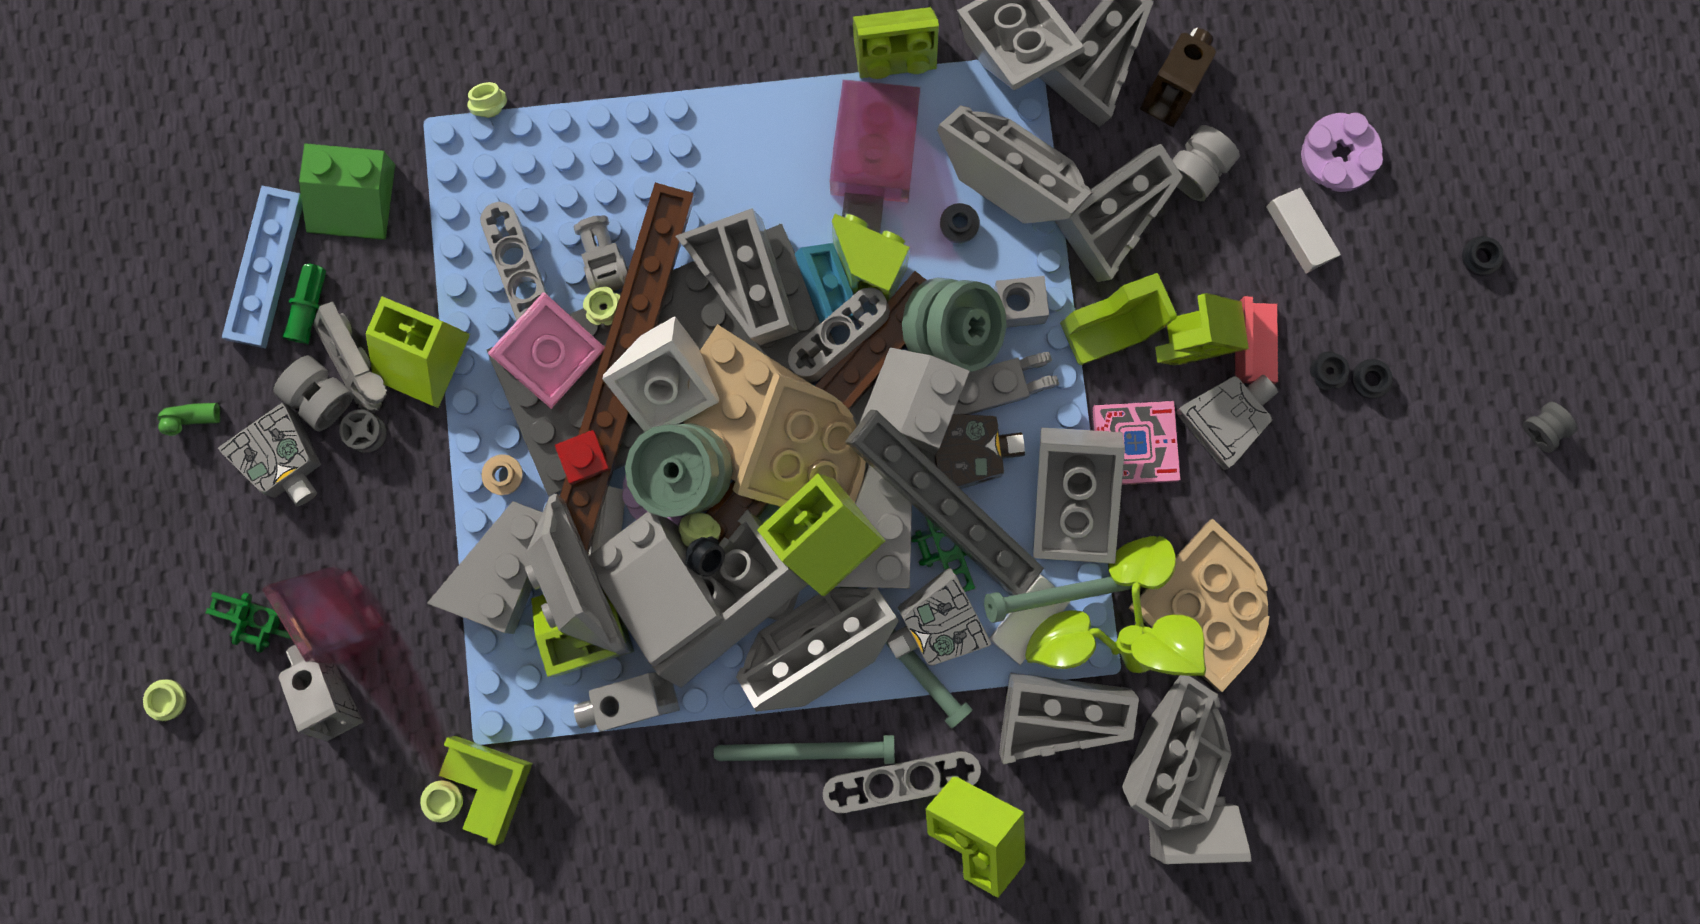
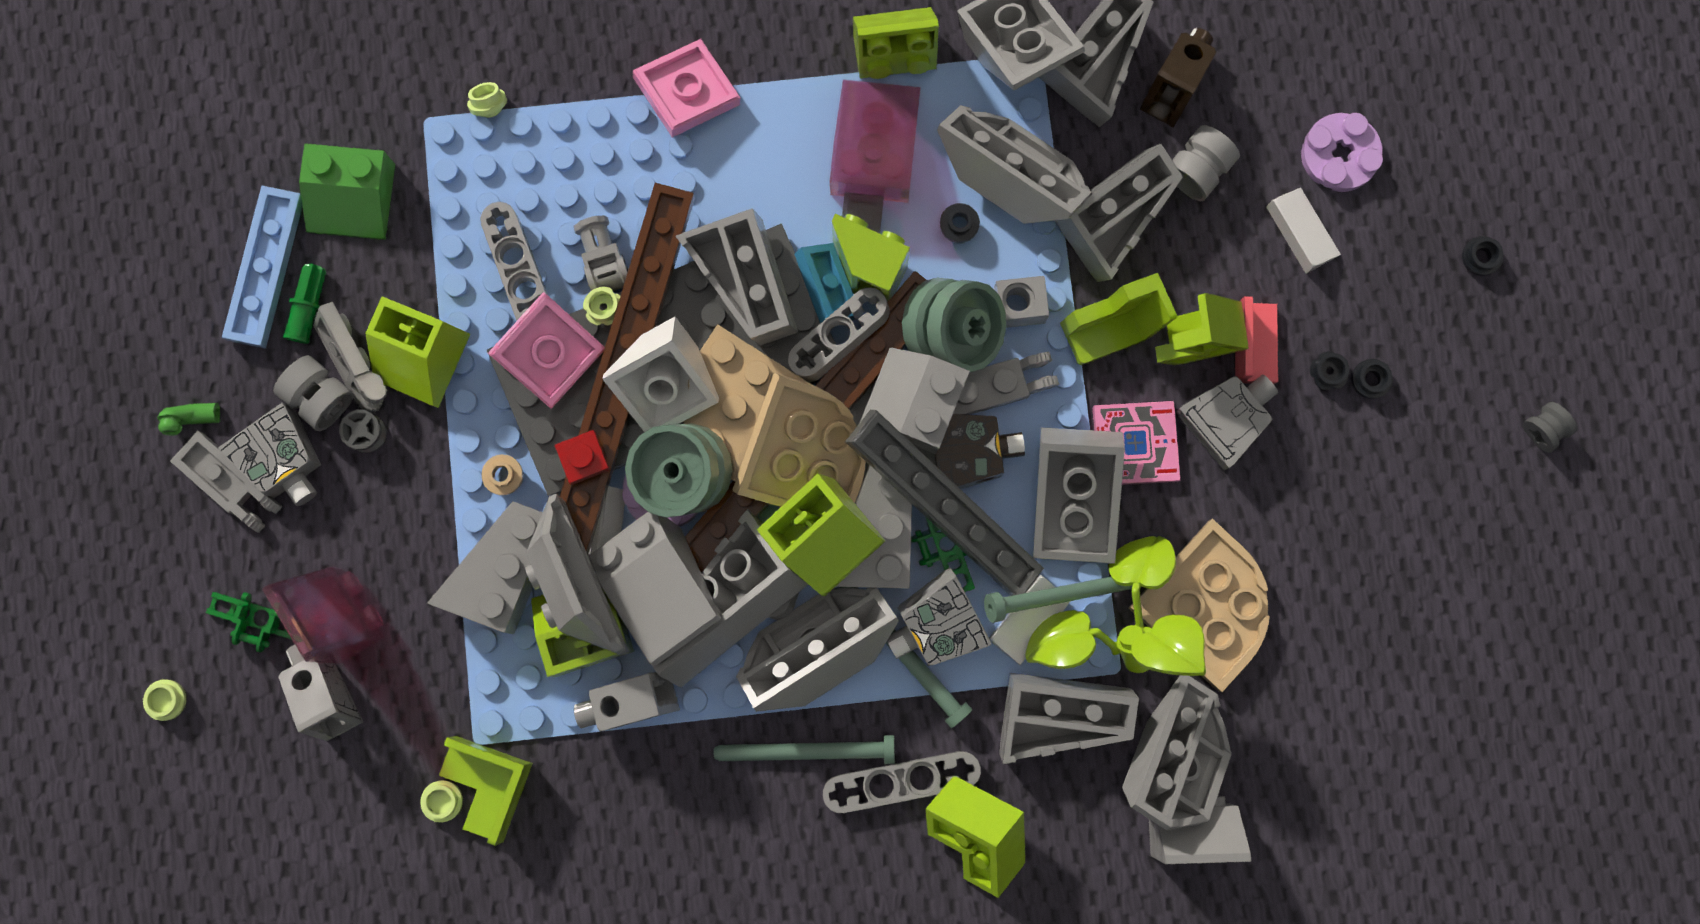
(221, 479): none -> light grey hinge
(686, 87): none -> bright pink tile
(697, 526): yellowish green plate -> none
(705, 556): black plate -> none

